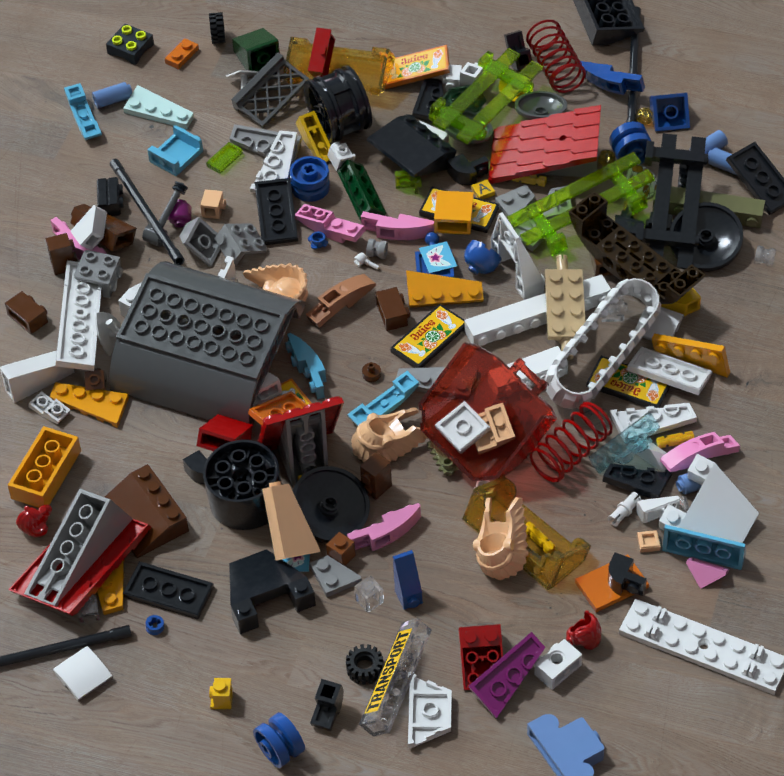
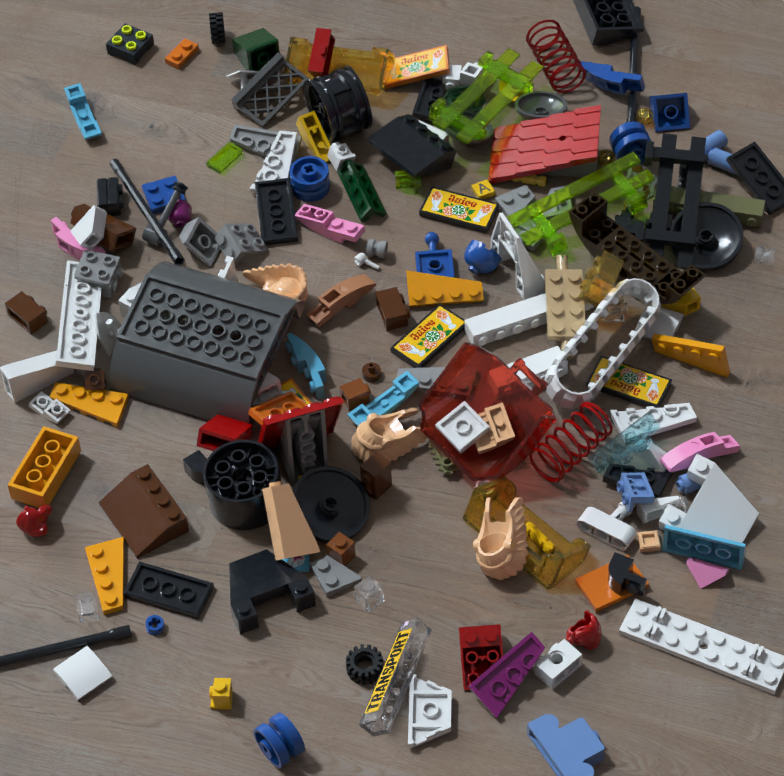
(60, 251): reddish brown brick -> none
(82, 554): light grey piece -> none
(111, 94): medium blue brick -> none
(156, 108): light aqua wing -> none
(159, 193): none -> blue plate
(176, 152): medium azure panel -> none
(212, 204): light nougat brick -> none
(317, 240): blue plate -> none
(329, 703): black brick -> none
(355, 394): none -> dark orange brick
(392, 527): bright pink slope -> none
(403, 228): bright pink slope -> none
(407, 580): blue slope -> none
(438, 257): medium azure sticker -> none
(453, 212): light orange brick -> none
(466, 172): black brick -> none
(516, 42): black brick -> none
(600, 278): none -> clear yellow brick
(606, 528): none -> white beam
(634, 489): none -> medium blue bracket
(669, 370): white tile -> none
(674, 439): yellow axle -> none

